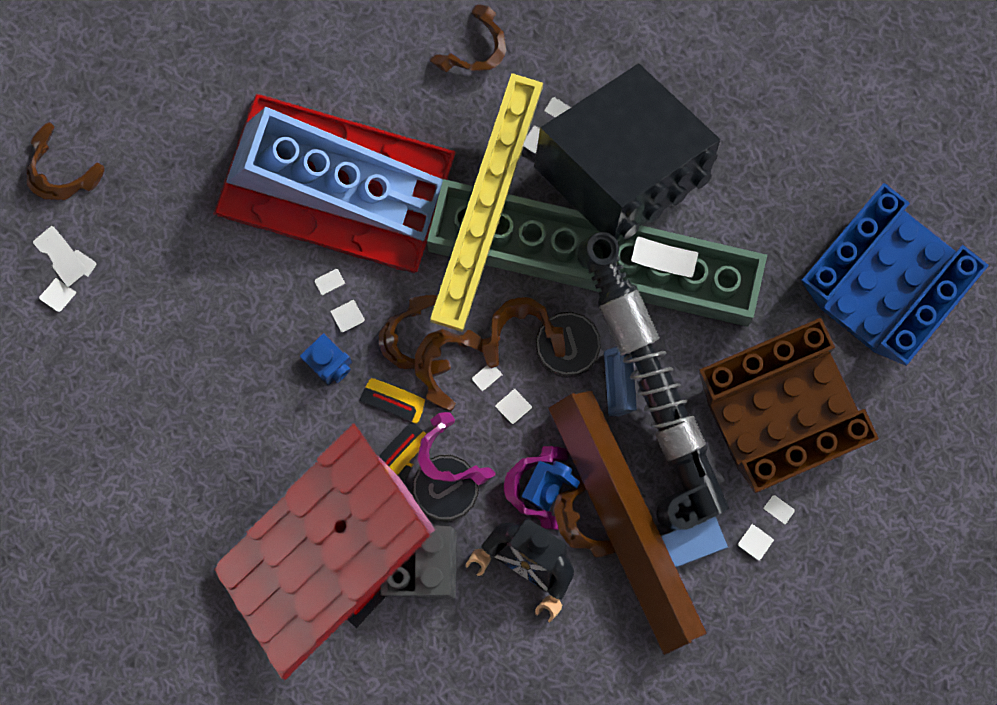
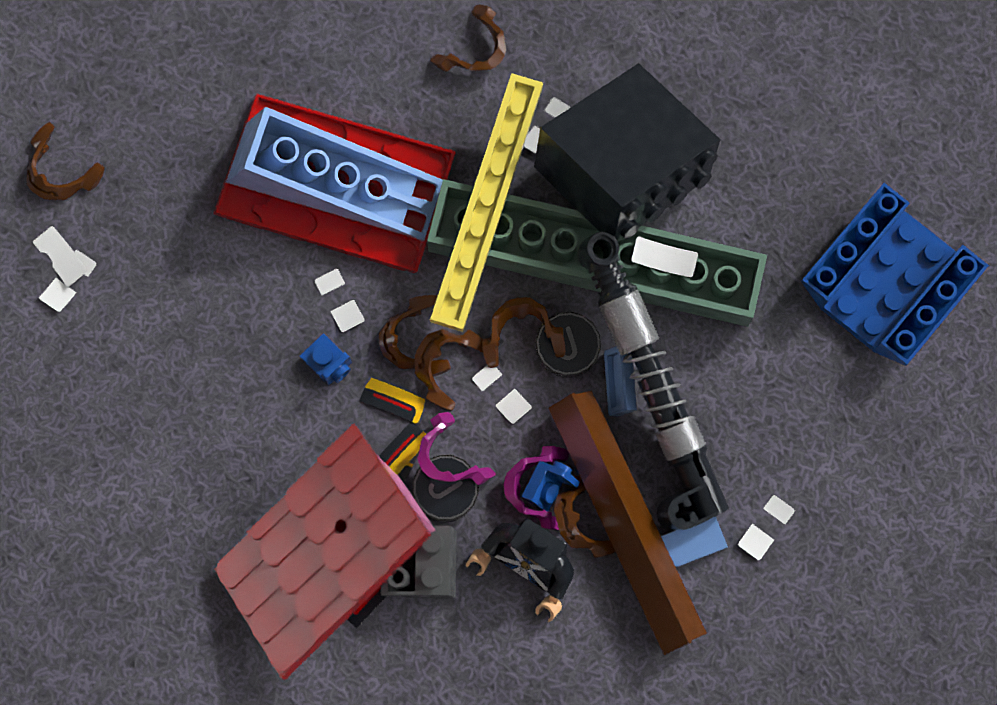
(785, 406): reddish brown slope -> none

